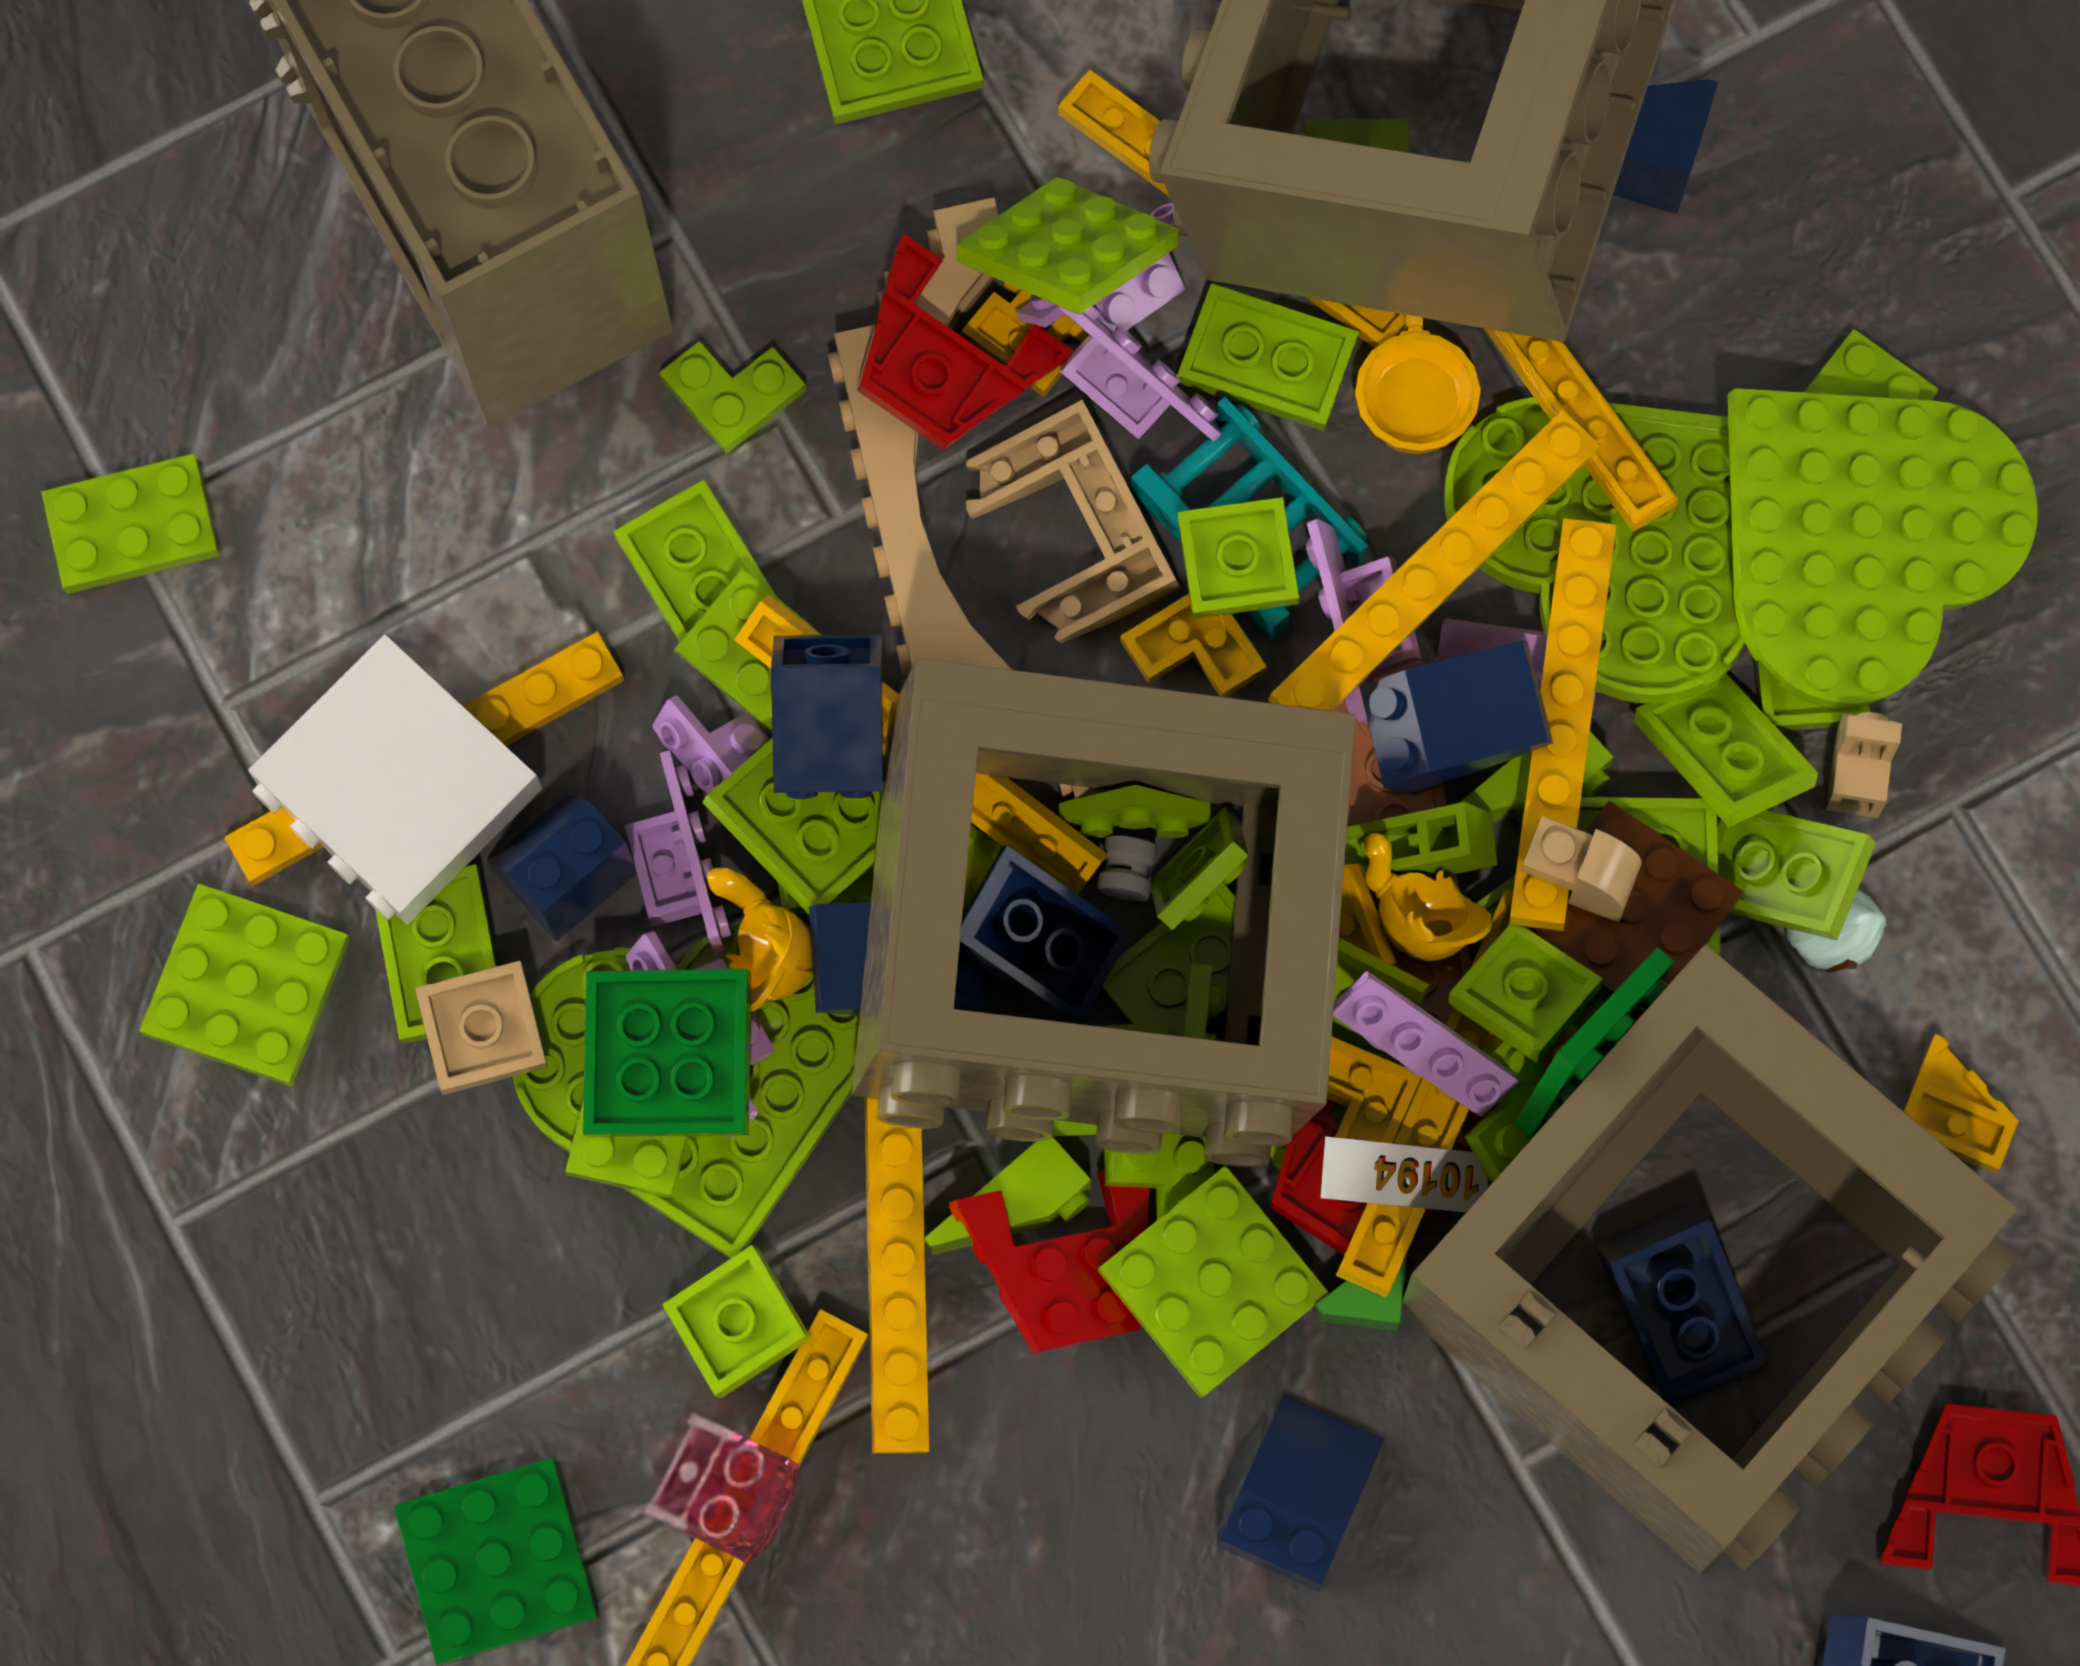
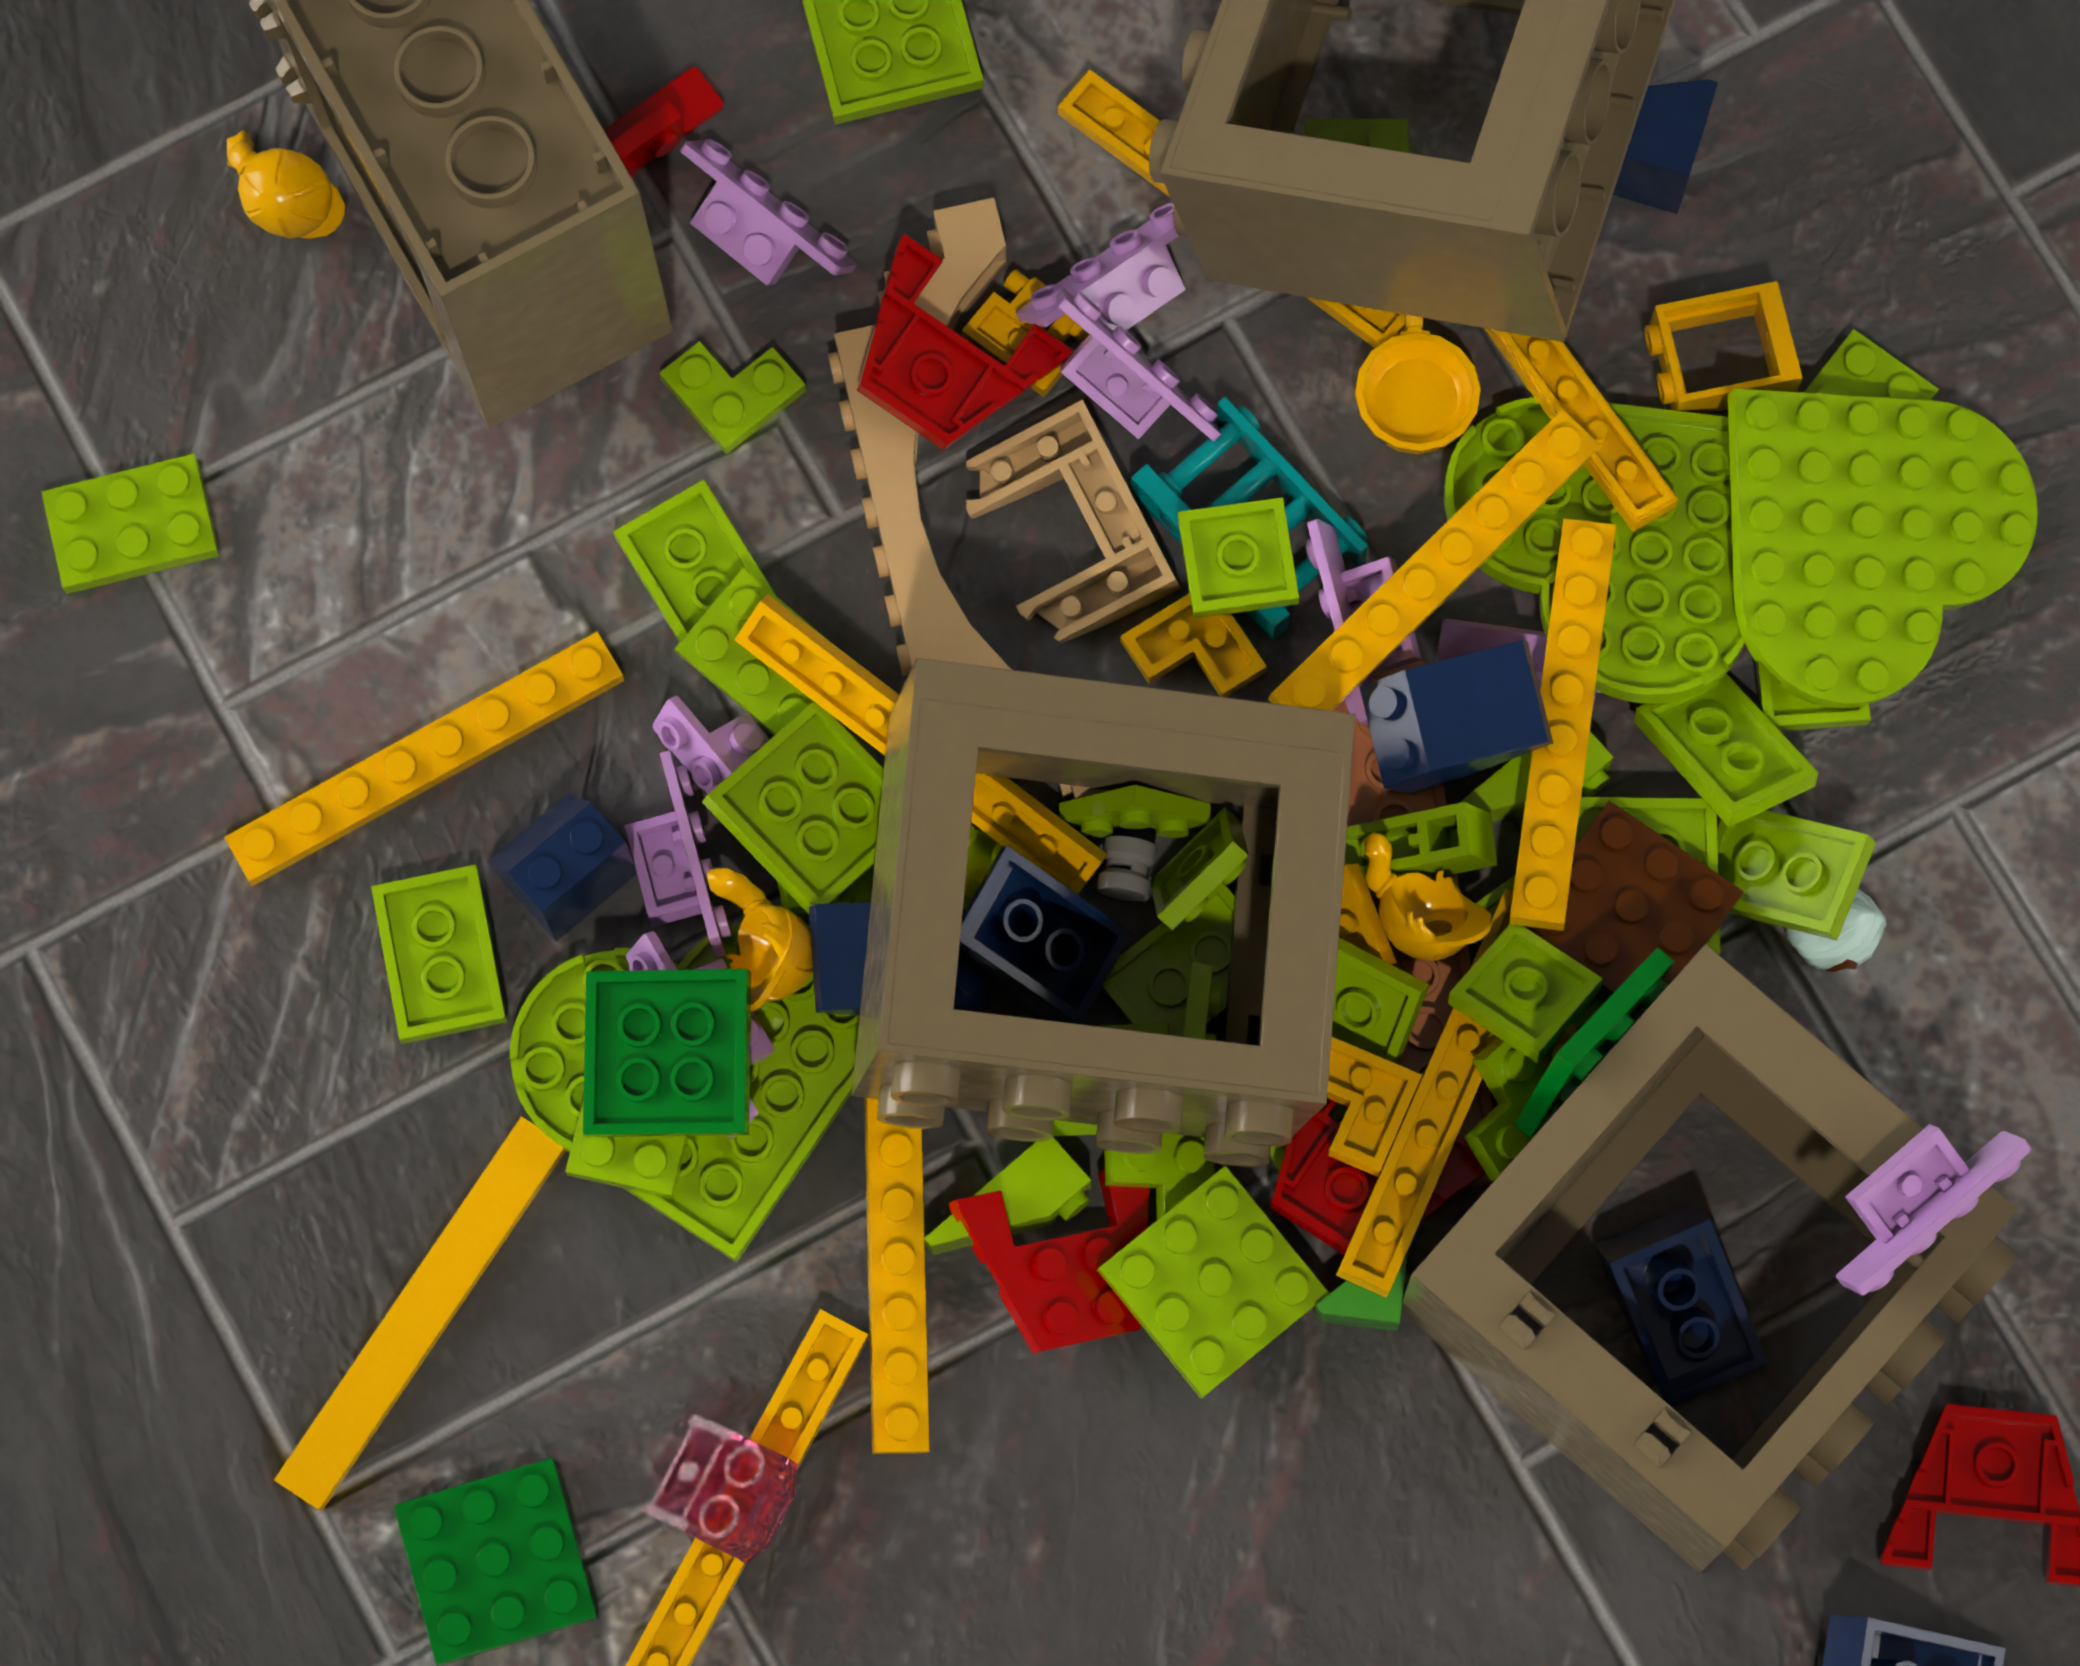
(244, 985): lime plate -> none
(284, 190): none -> yellow piece
(393, 781): white brick -> none
(420, 1315): none -> yellow tile
(481, 1027): tan plate -> none
(663, 120): none -> red bracket
(736, 1321): lime plate -> none
(754, 223): none -> lavender bracket
(827, 715): dark blue slope -> none
(1067, 245): lime plate -> none
(1267, 357): lime plate -> none
(1300, 1493): dark blue slope -> none
(1401, 1175): white sticker -> none
(1423, 1044): lavender bracket -> none
(1592, 866): tan brick -> none
(1777, 343): none -> yellow window
(1862, 764): tan brick -> none
(1918, 1196): none -> lavender bracket
(1959, 1109): yellow wing -> none

